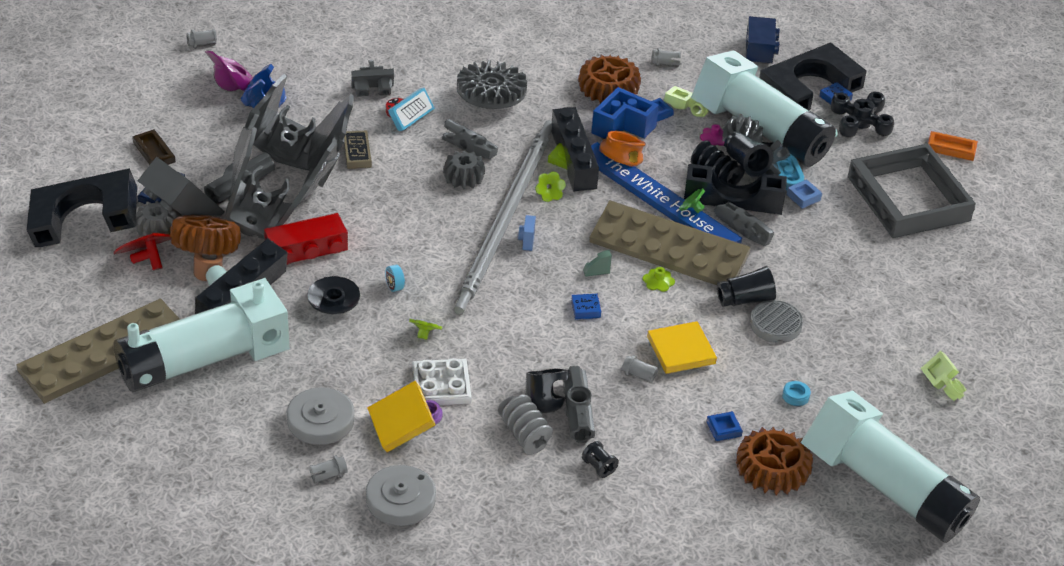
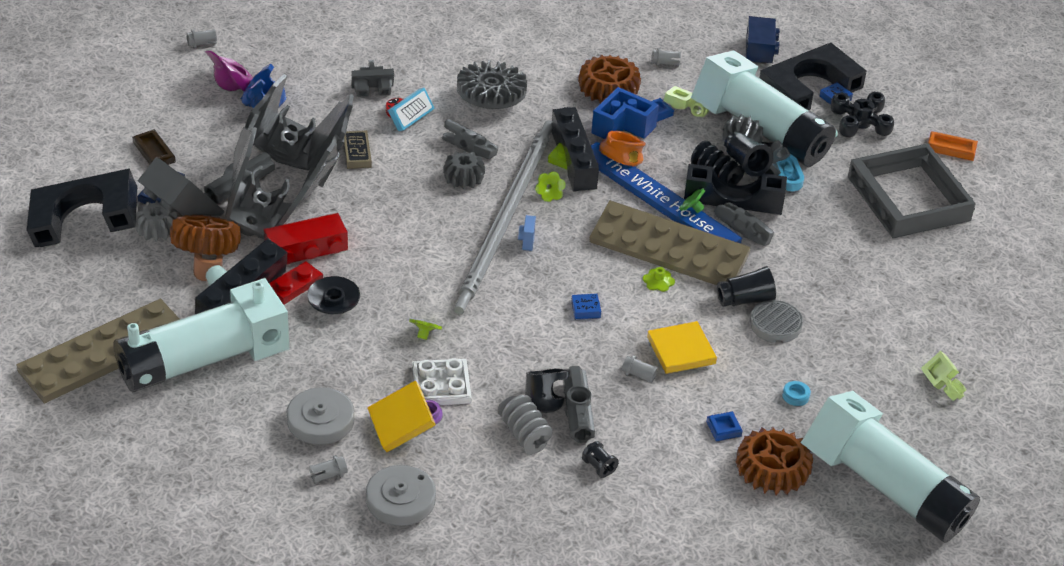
(148, 241): red shield -> none
(295, 282): none -> red plate
(394, 277): medium azure tile -> none
(599, 265): sand green tile -> none
(713, 135): dark pink plant -> none
(804, 193): medium blue plate -> none

